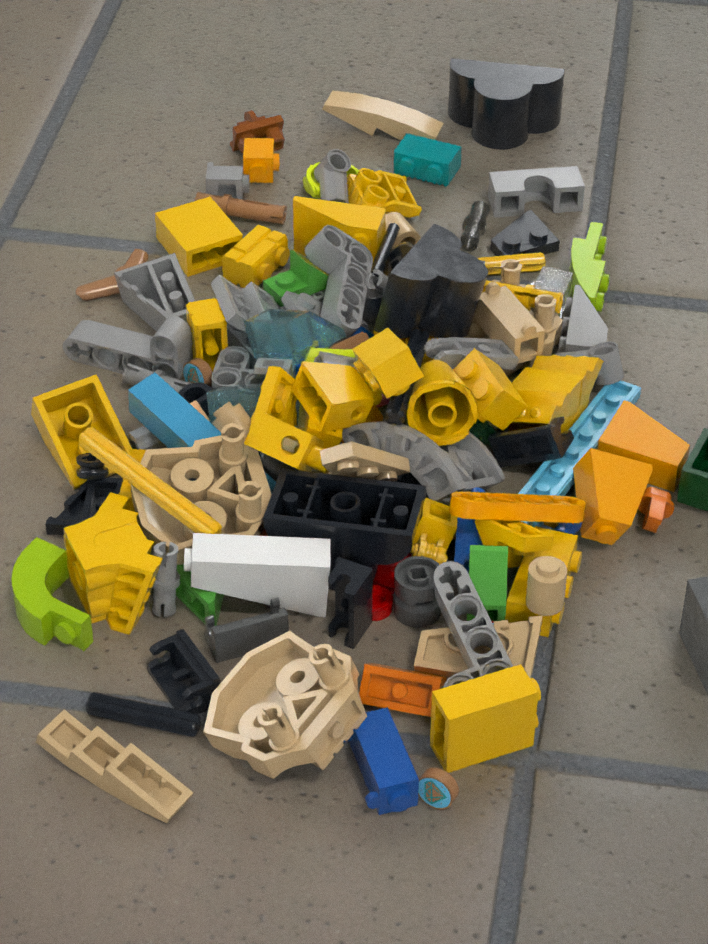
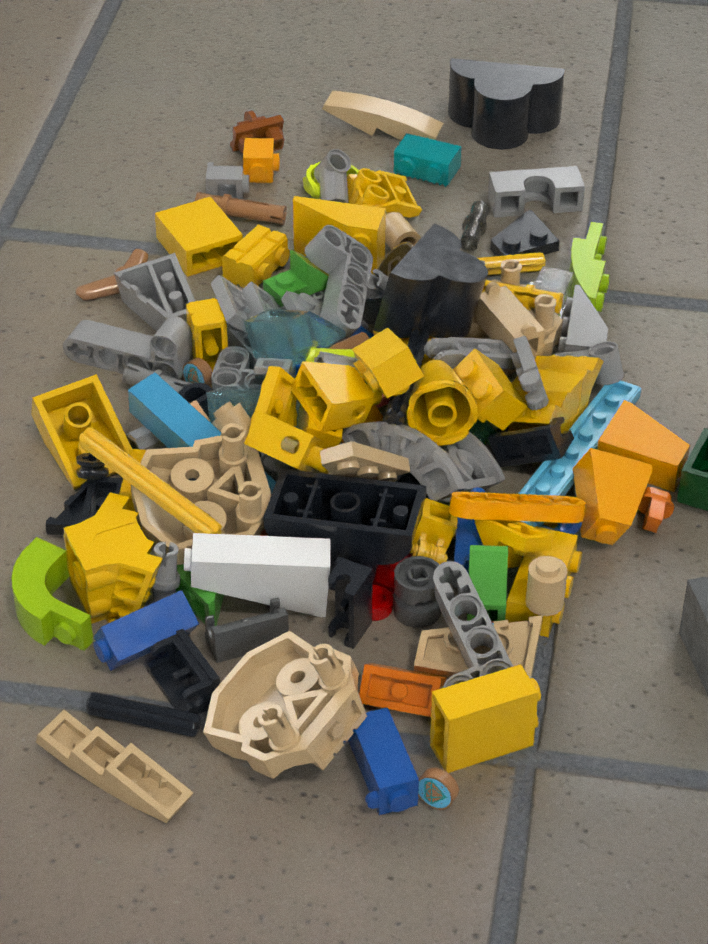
(138, 631): none -> blue brick
(385, 247): black bar -> none
(529, 374): none -> light grey hinge

